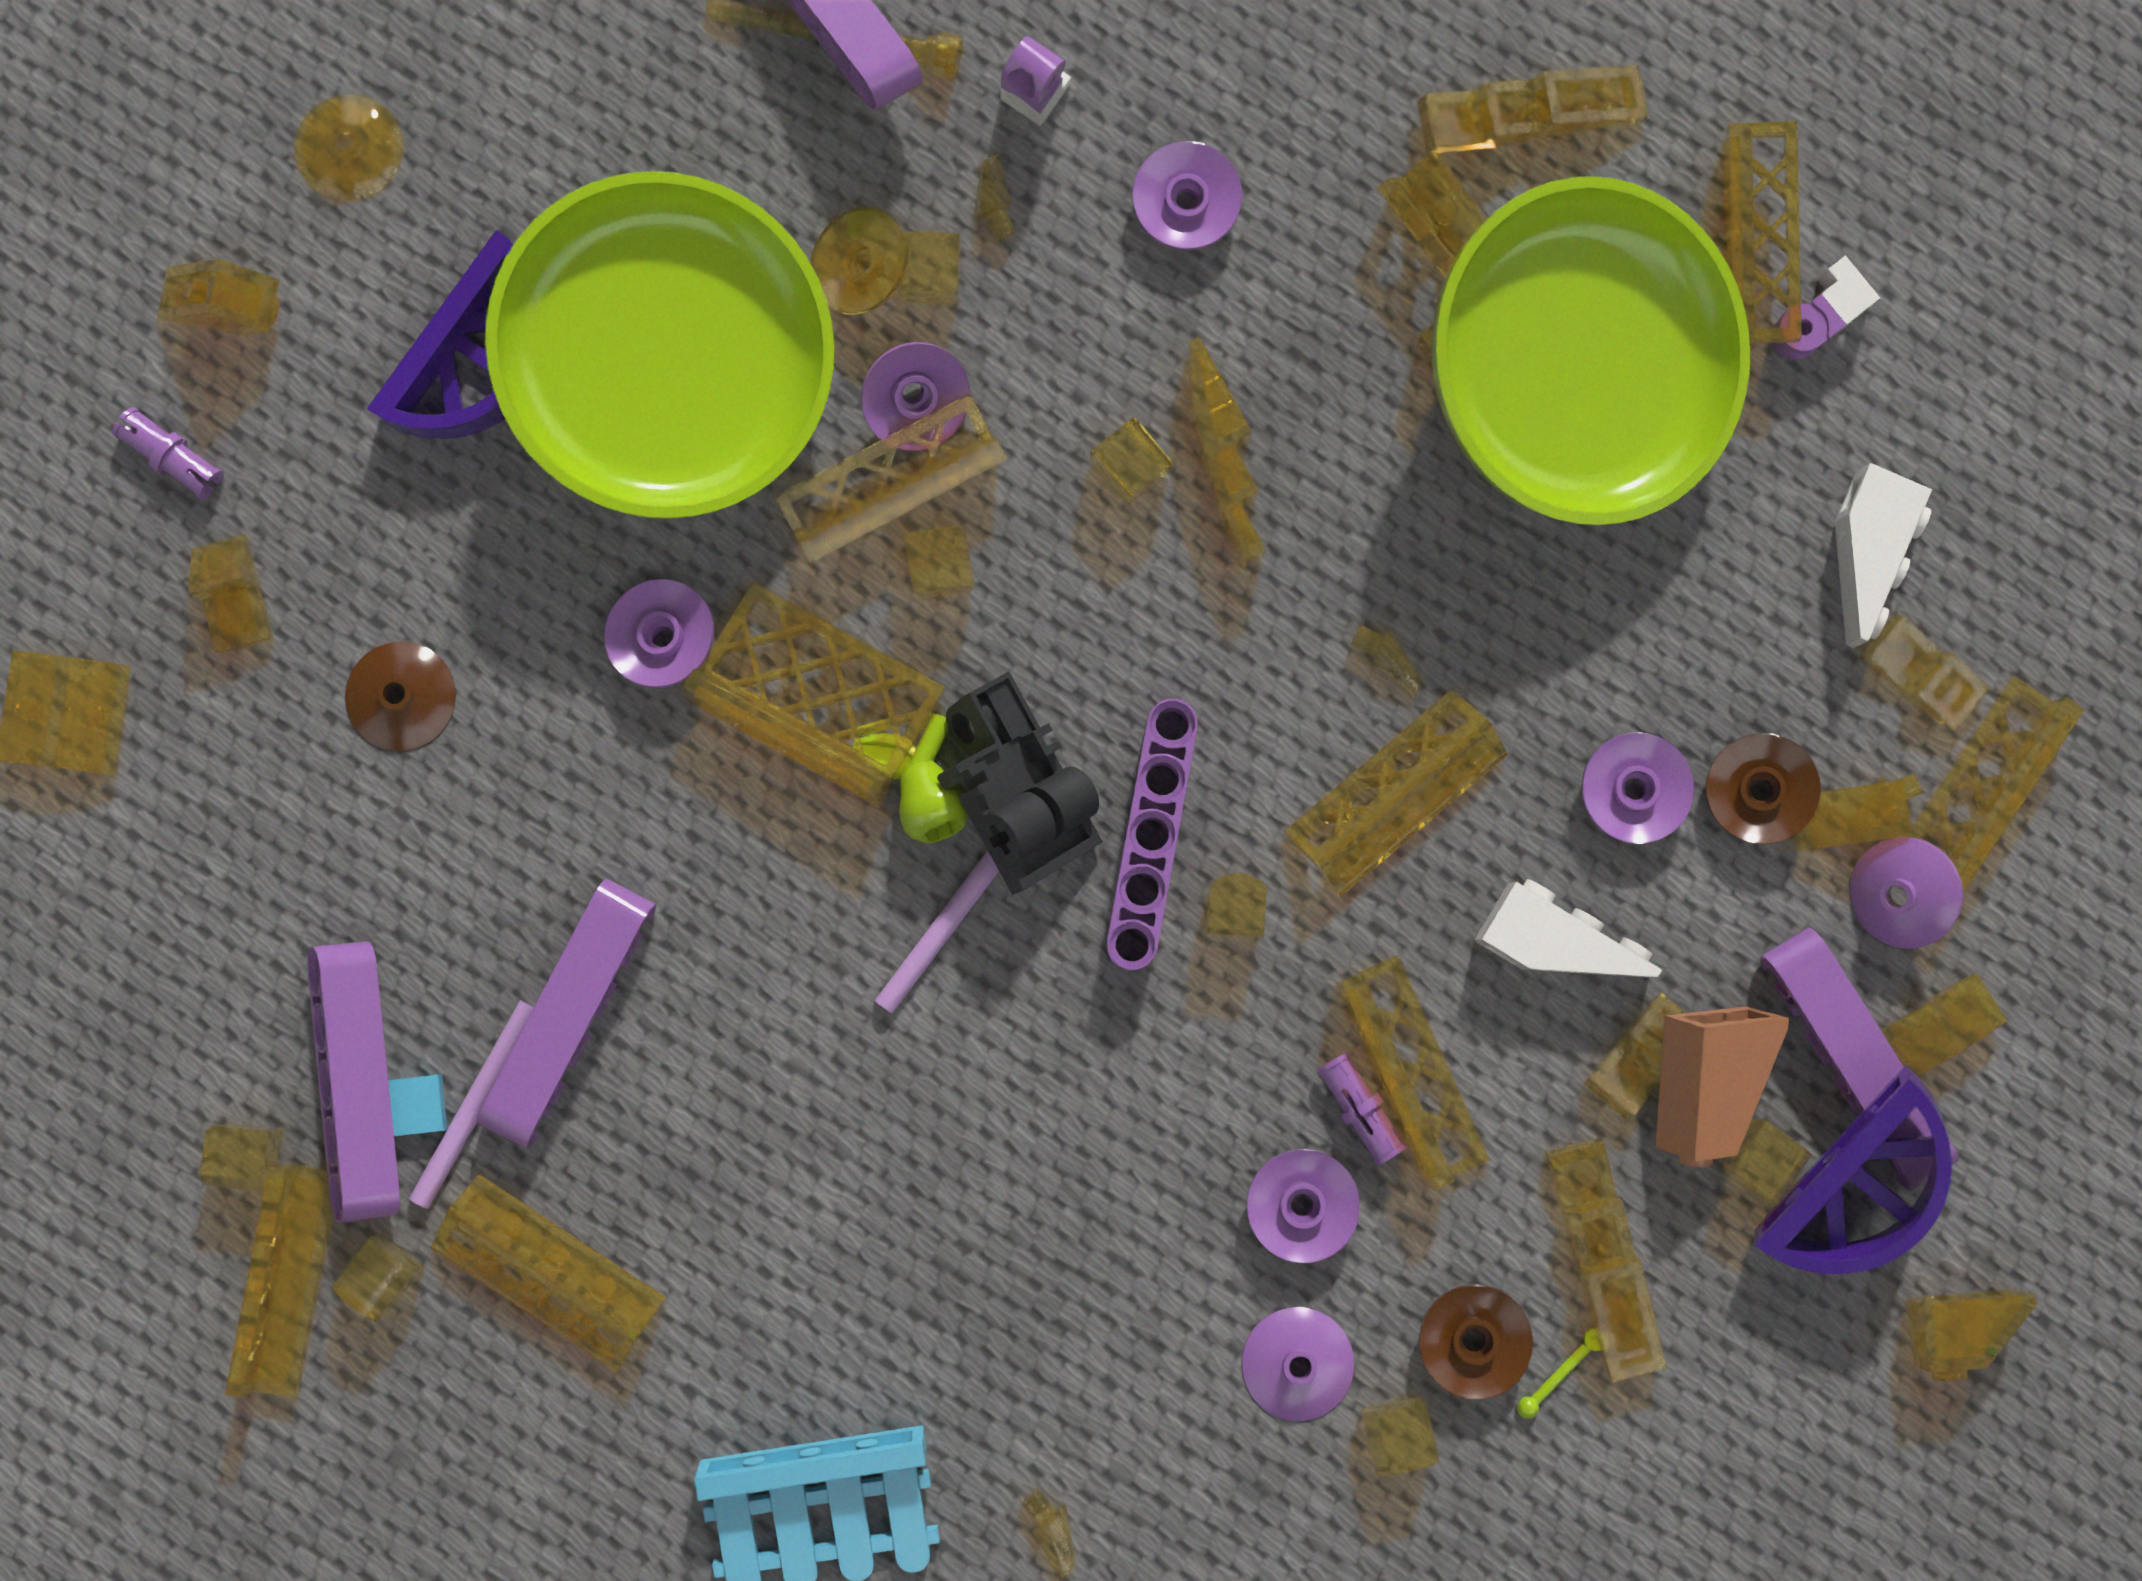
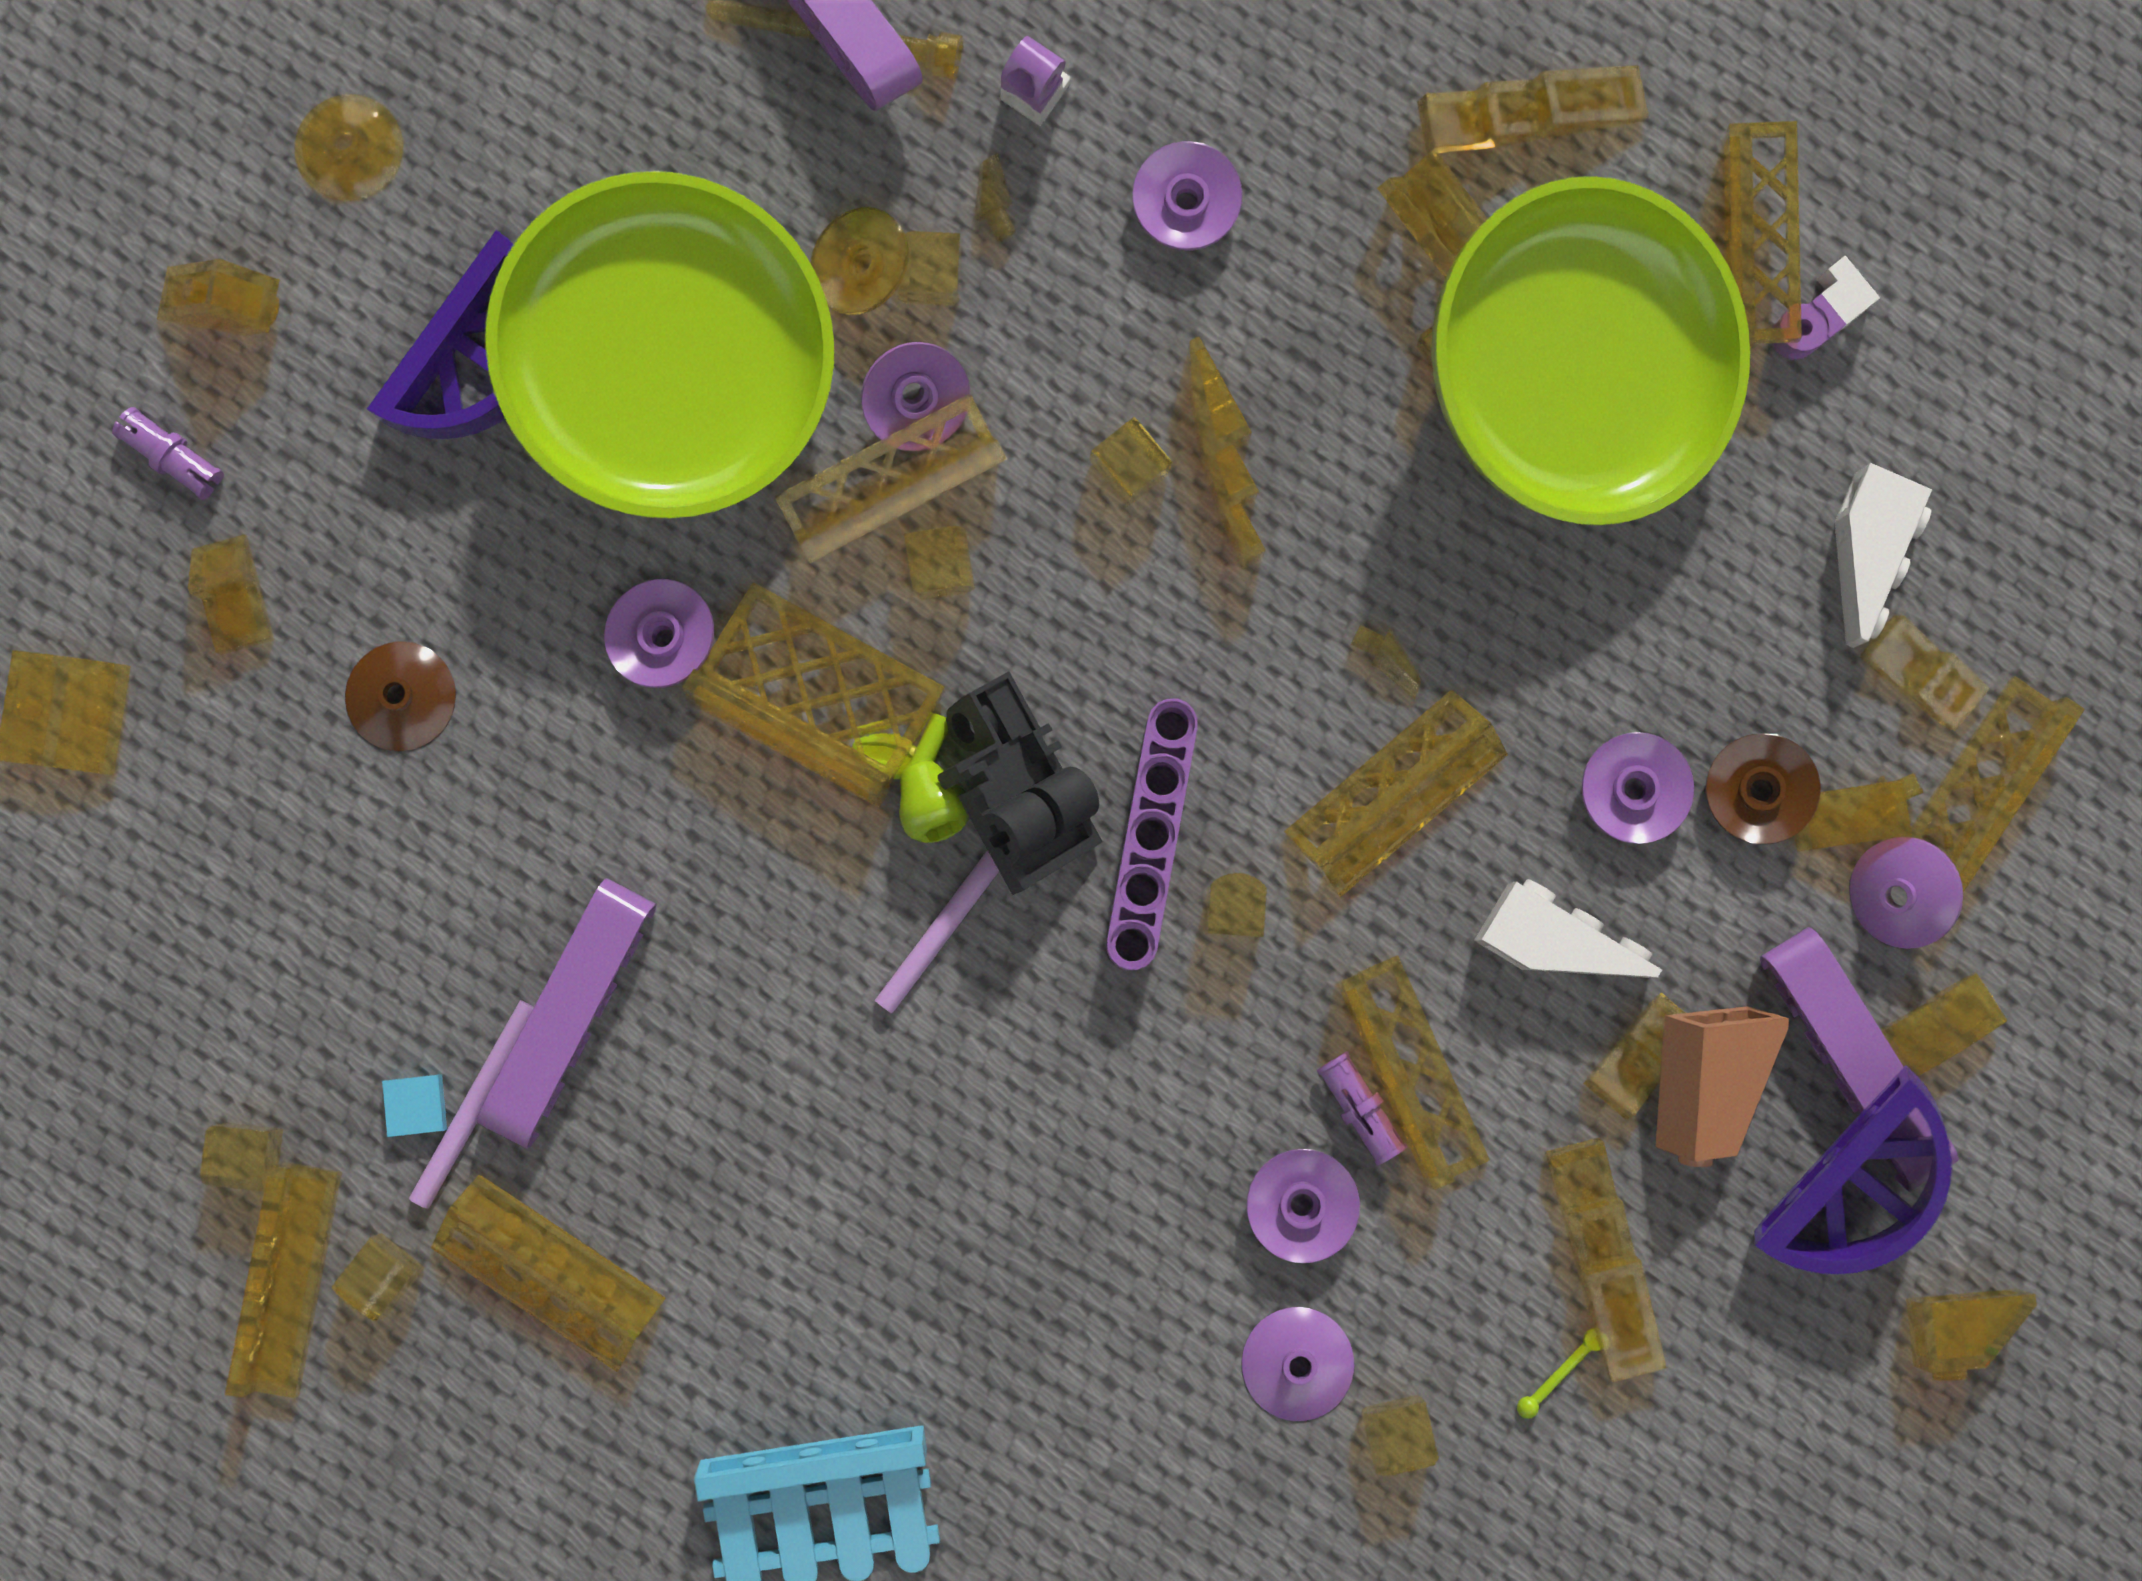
(353, 1081): medium lavender beam -> none
(1052, 1531): clear yellow bar -> none
(1500, 1358): reddish brown dish -> none
(1766, 1161): clear yellow piece -> none

